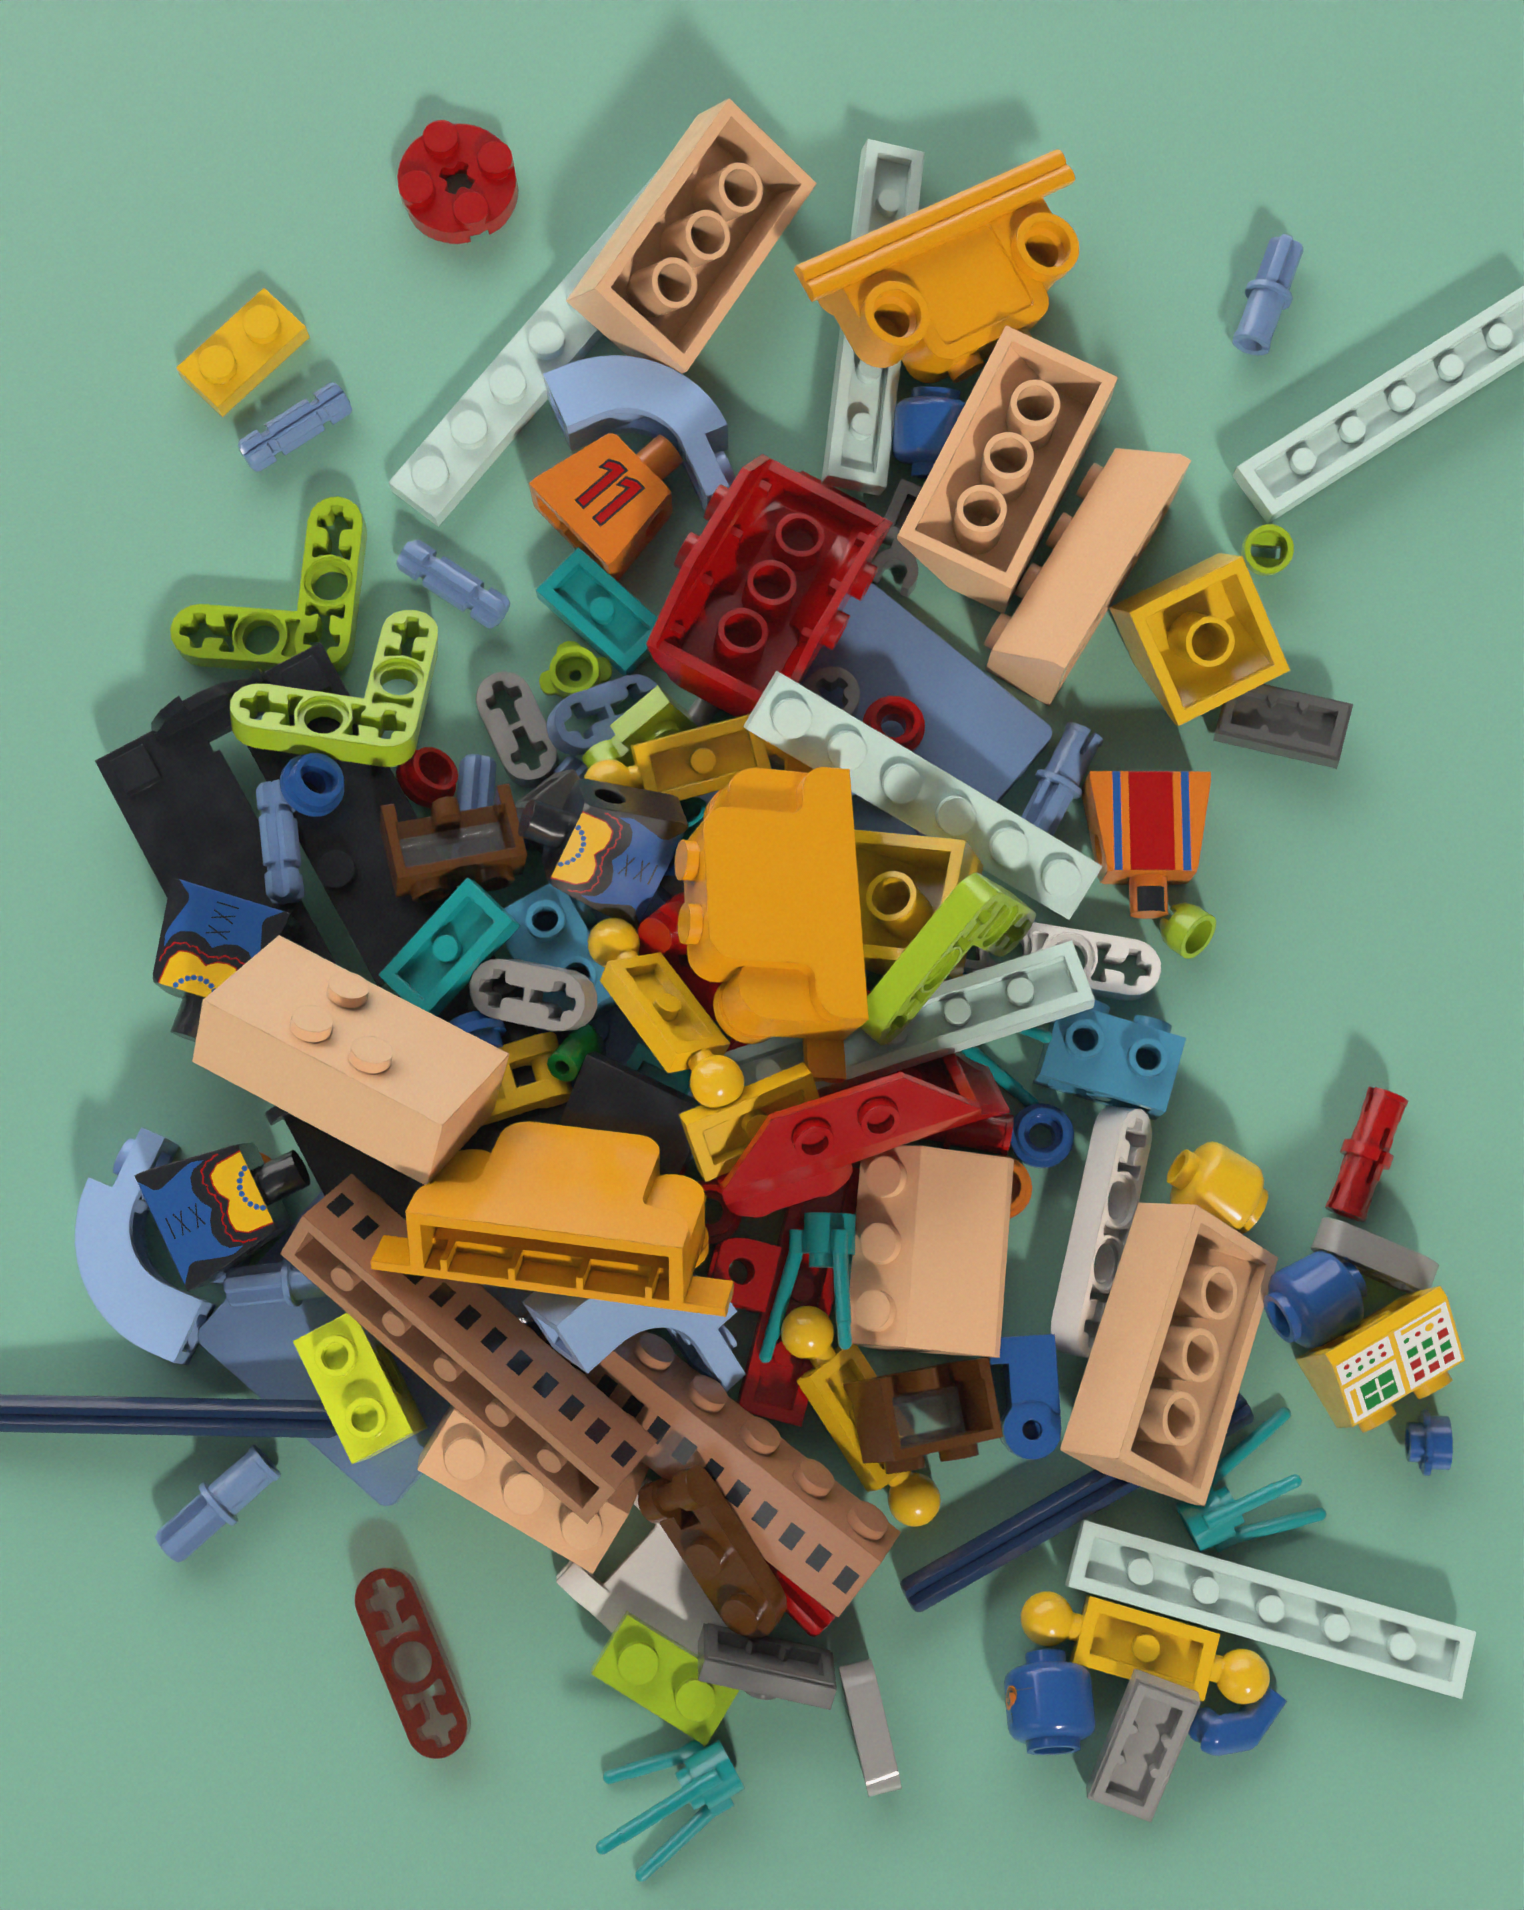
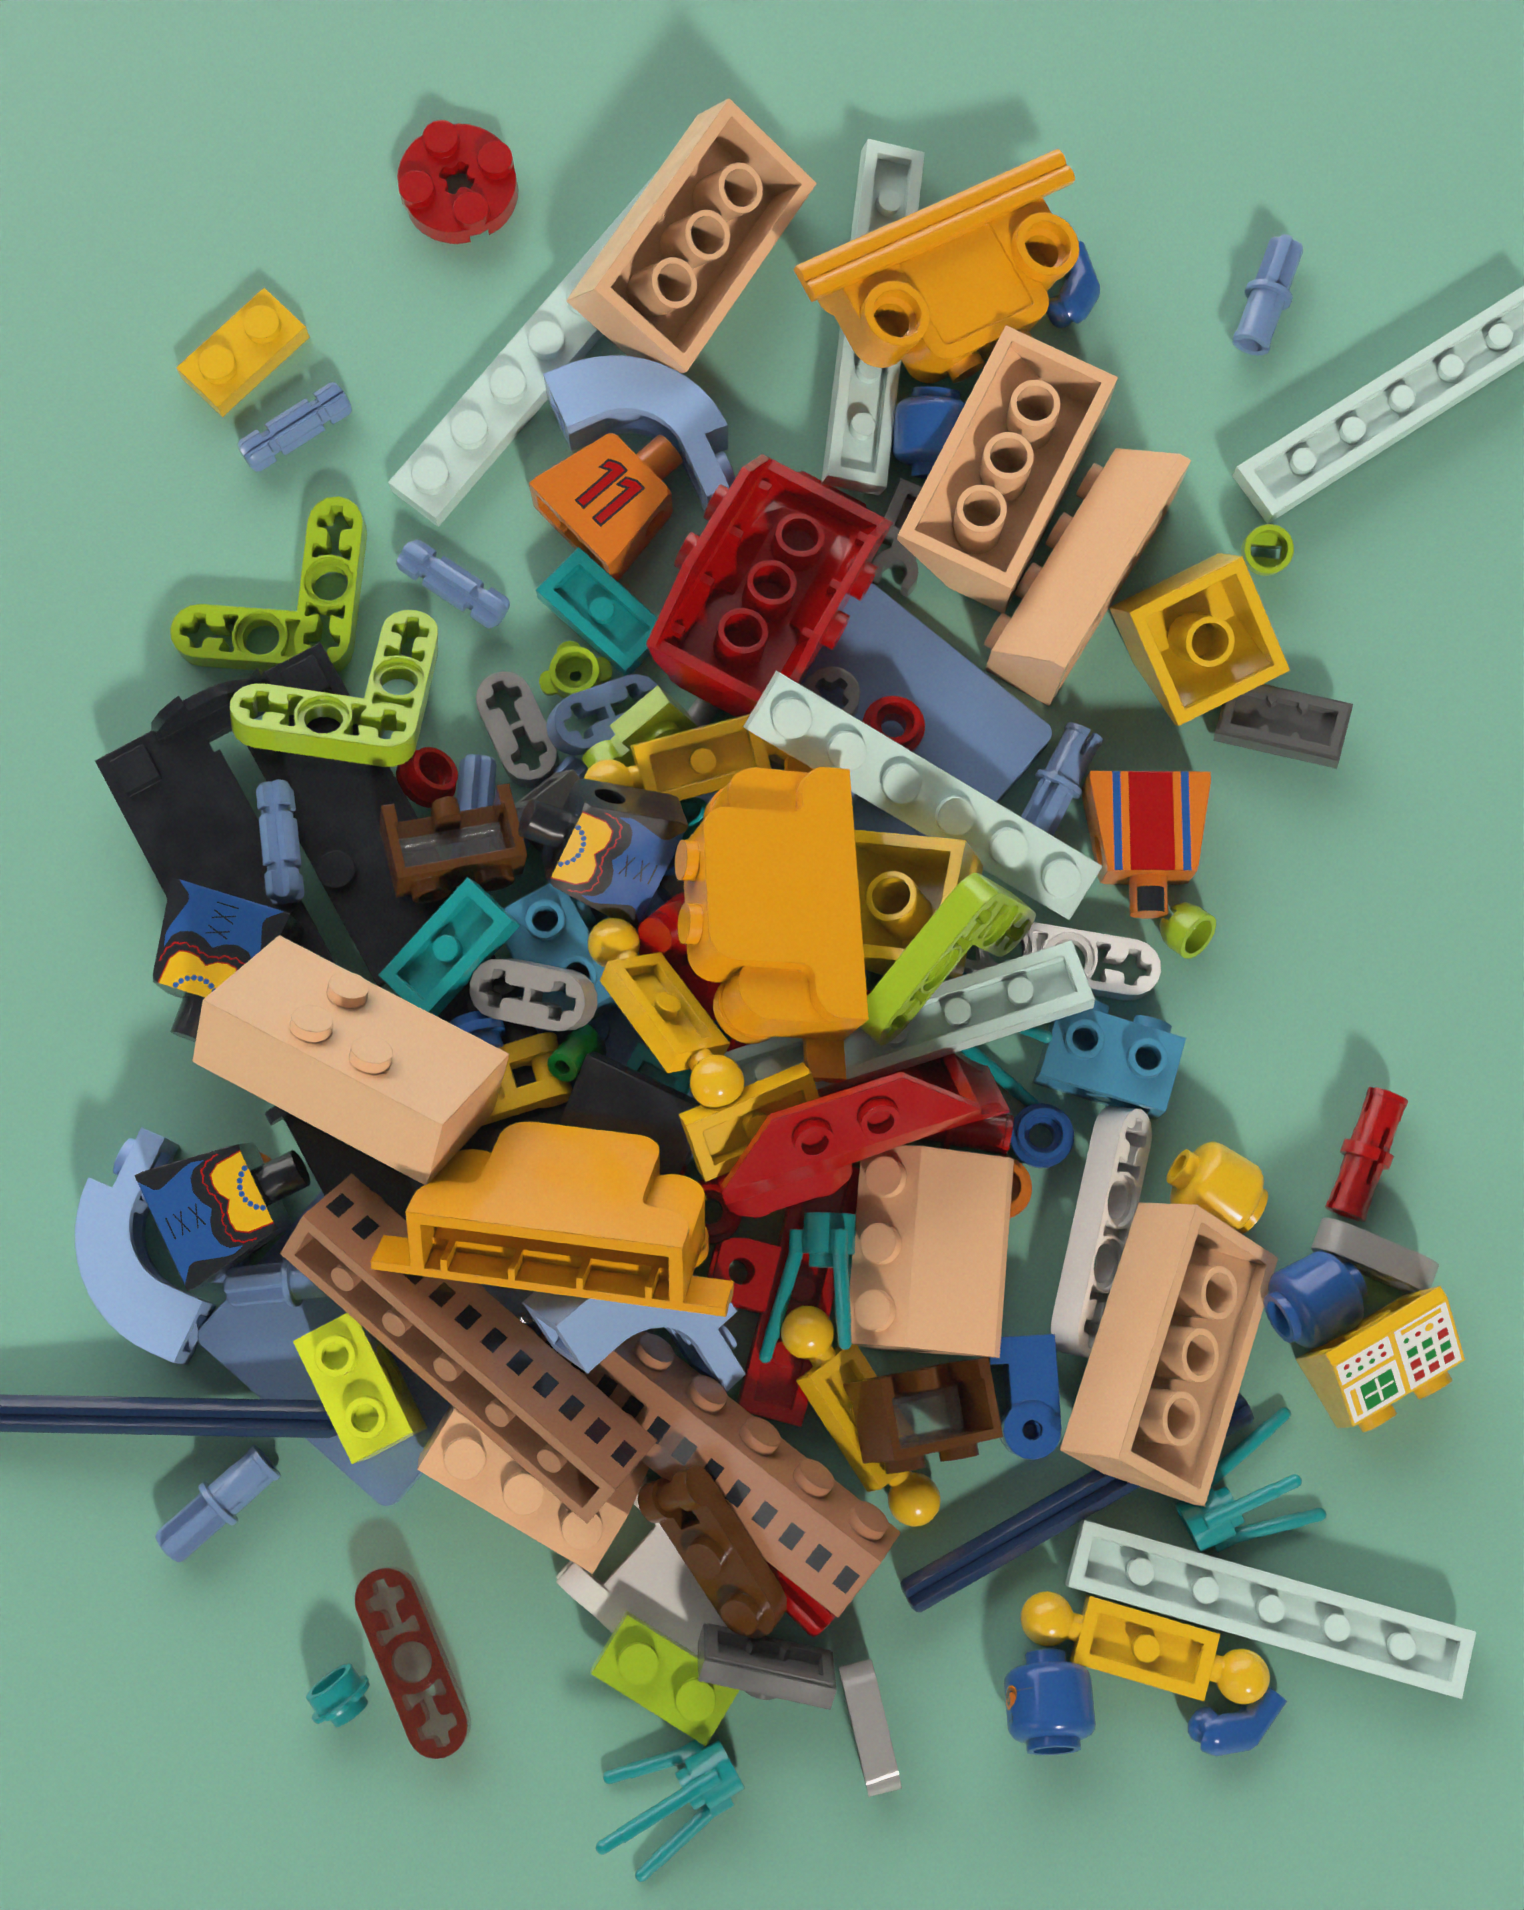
(320, 772): blue plate -> none
(339, 1696): none -> teal plate
(1077, 294): none -> blue arm
(1143, 1745): light grey plate -> none
(1429, 1442): blue plate -> none

